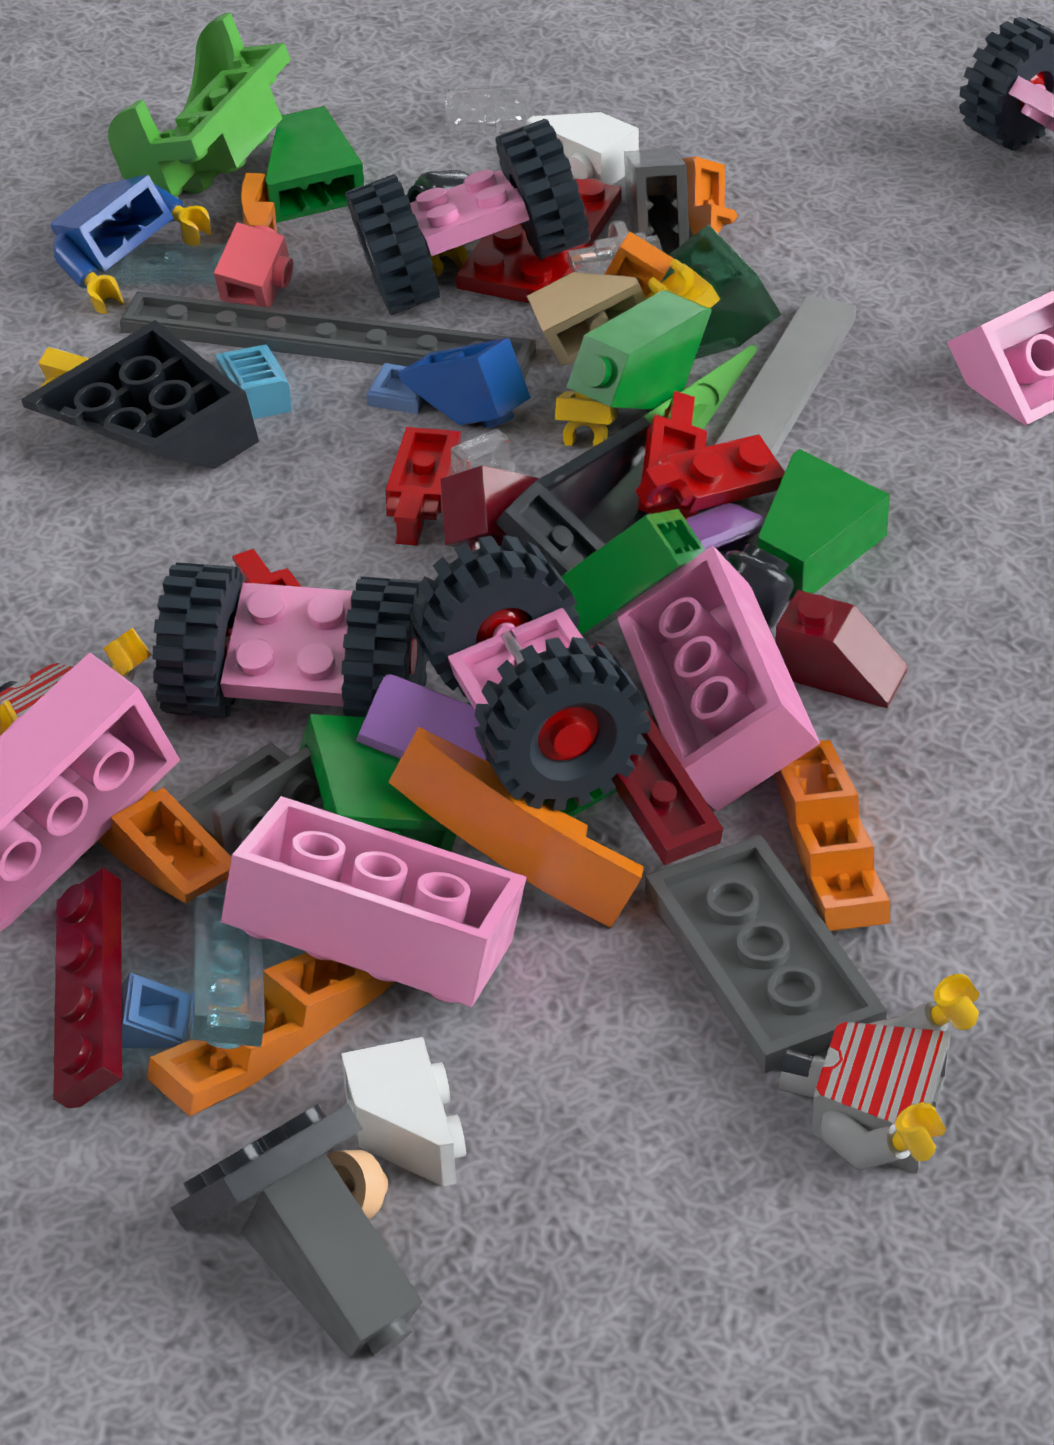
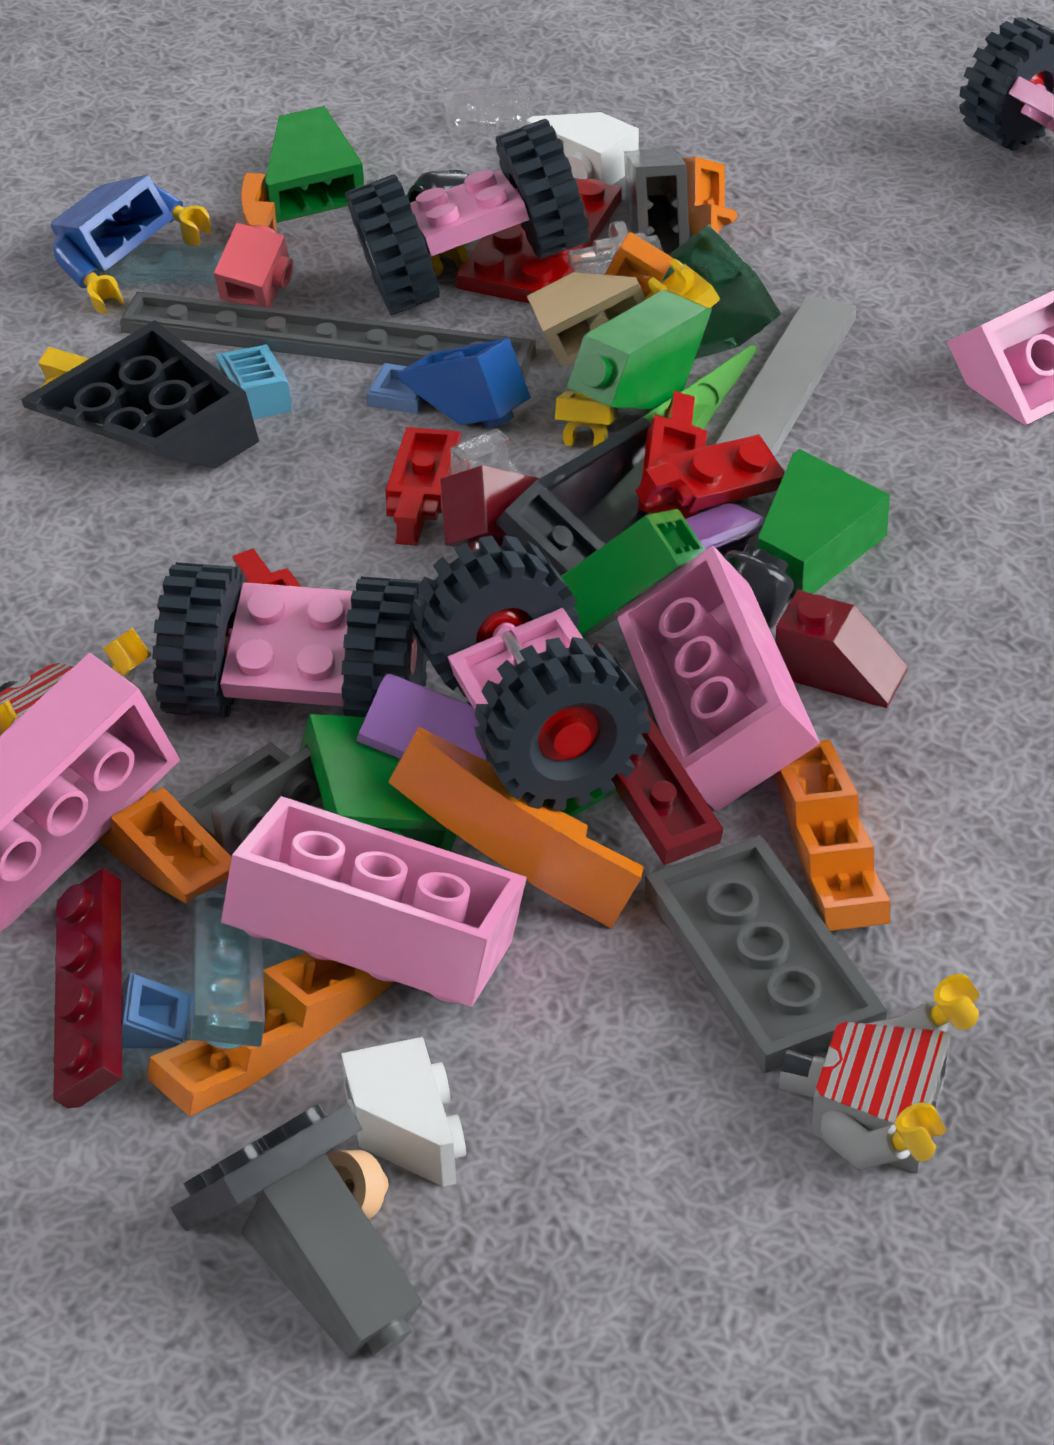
(222, 121): bright green piece -> none

